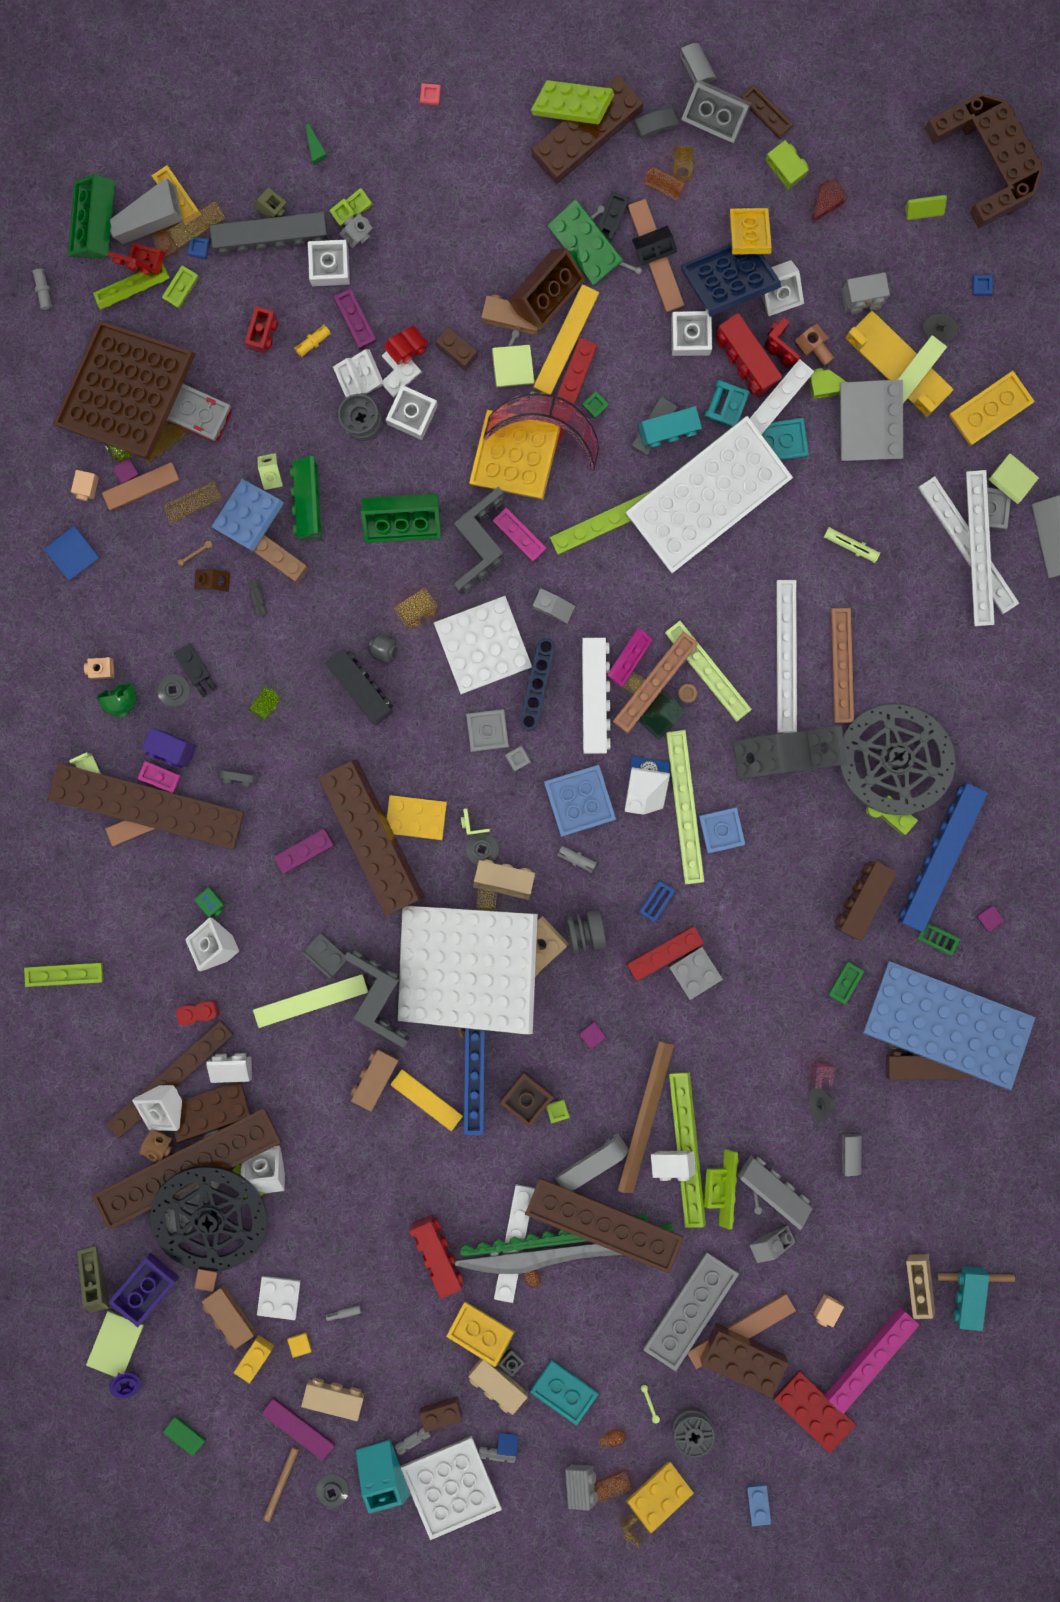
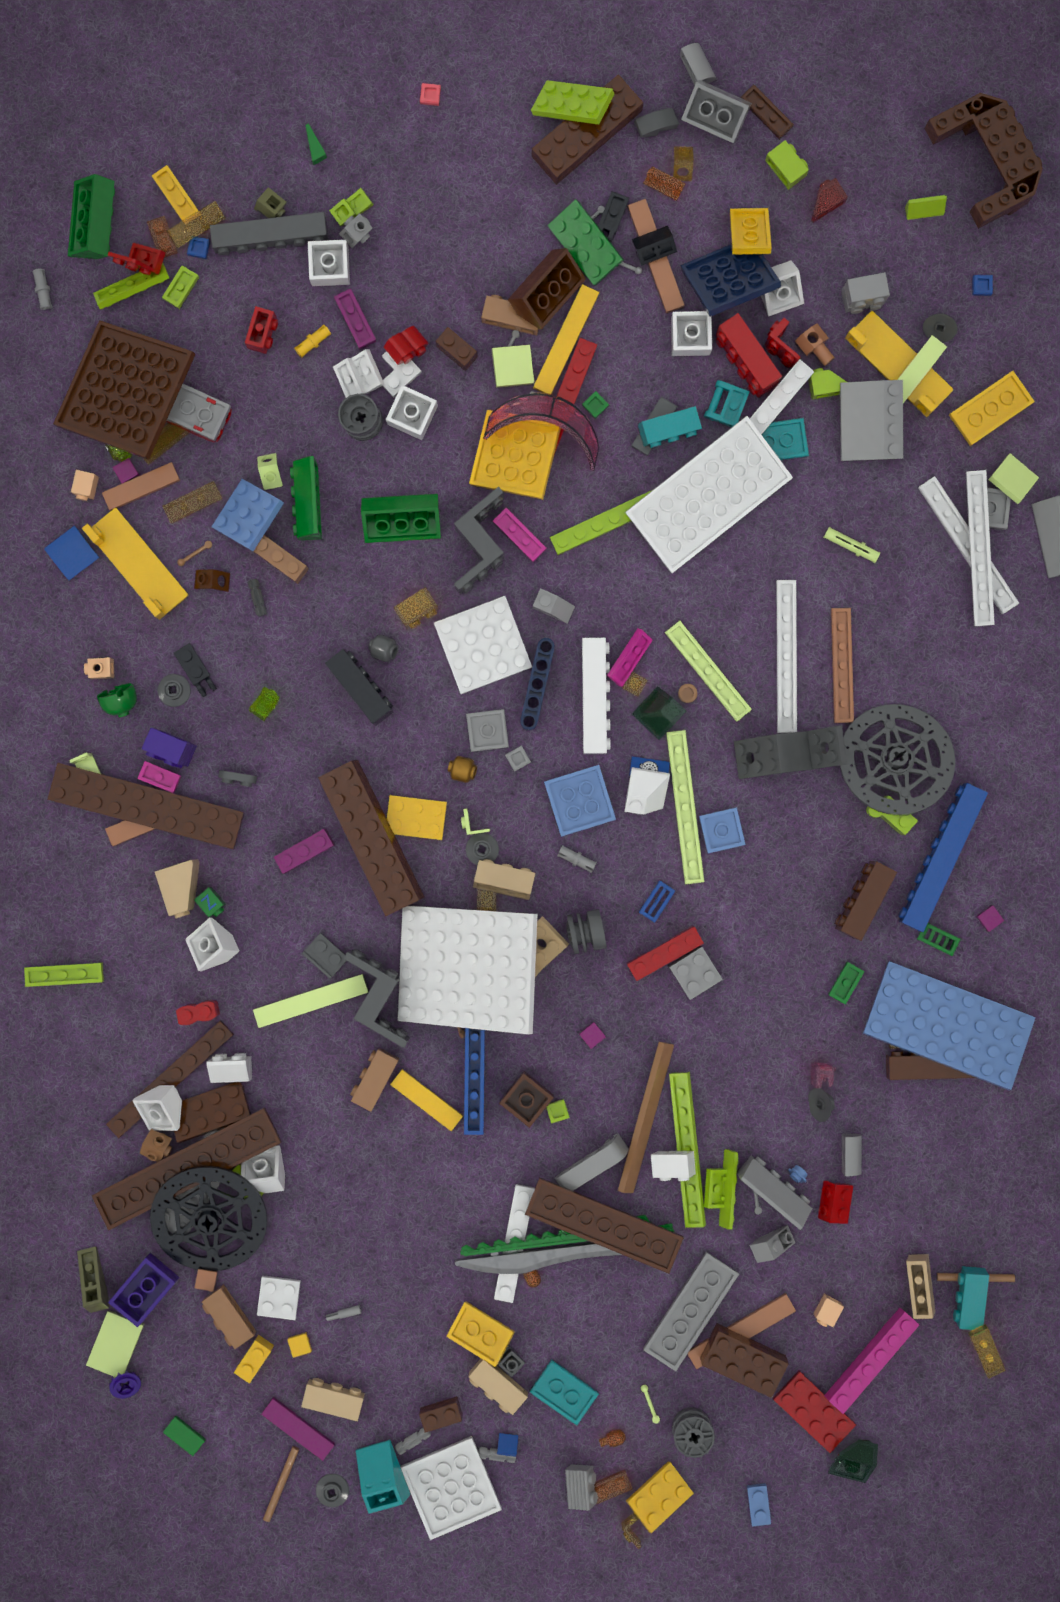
(136, 563): none -> yellow bracket
(148, 214): light grey slope -> none
(179, 887): none -> tan slope
(436, 1256): red wedge -> none
(462, 769): none -> pearl gold head
(655, 682): nougat tile -> none
(798, 1174): none -> medium blue plate
(835, 1202): none -> red bracket
(856, 1461): none -> clear green slope
(986, 1351): none -> clear yellow tile

